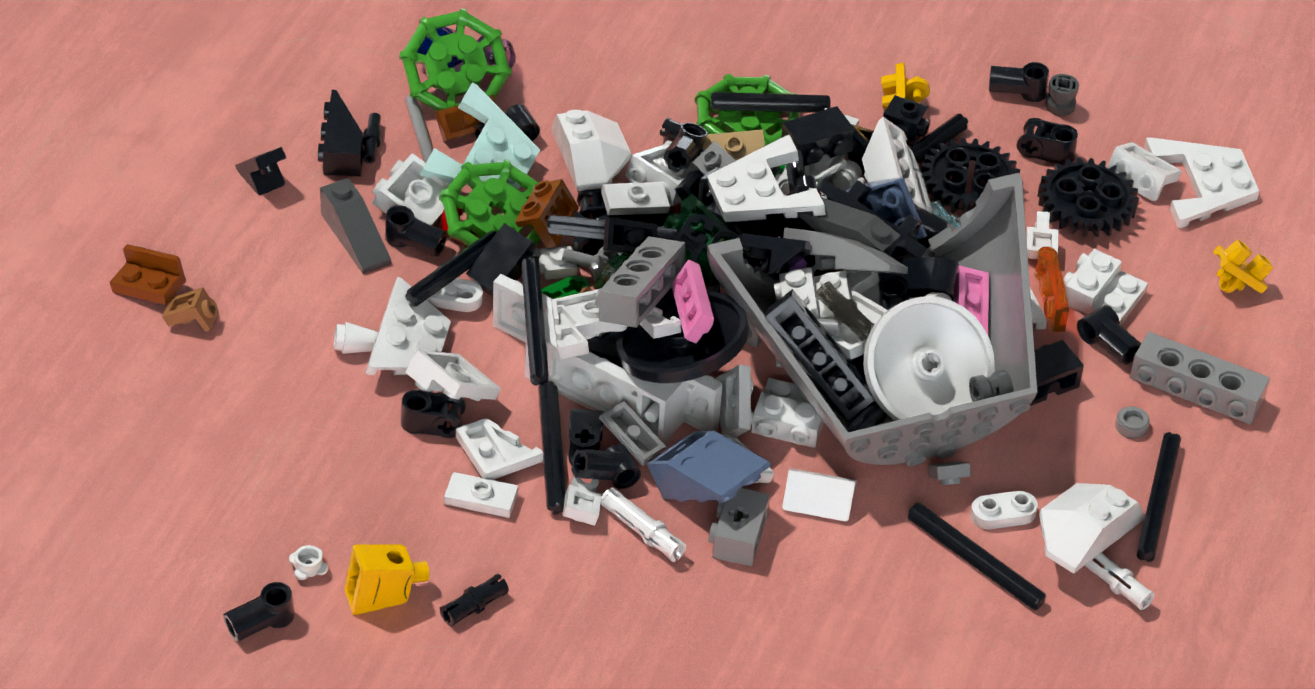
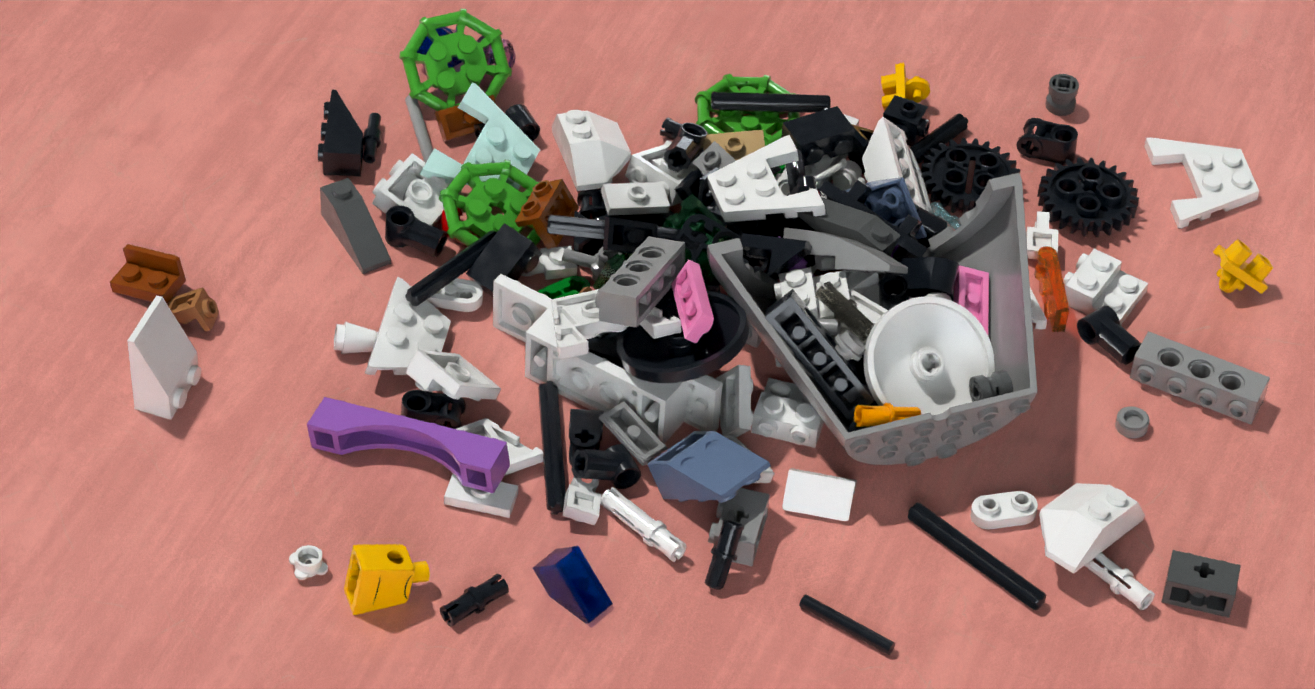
(161, 362): none -> white slope
(263, 171): black slope -> none
(271, 609): black piece -> none
(348, 428): none -> medium lavender arch
(534, 322): black axle -> none
(573, 583): none -> clear blue slope
(723, 554): none -> black axle
(847, 624): none -> black bar
(849, 346): none -> light grey plate
(876, 415): none -> light orange axle
(950, 472): light grey plate -> none
(1028, 81): black piece -> none
(1056, 370): black brick -> none
(1144, 168): white bracket -> none
(1158, 497): black axle -> none
(1201, 583): none -> dark grey brick

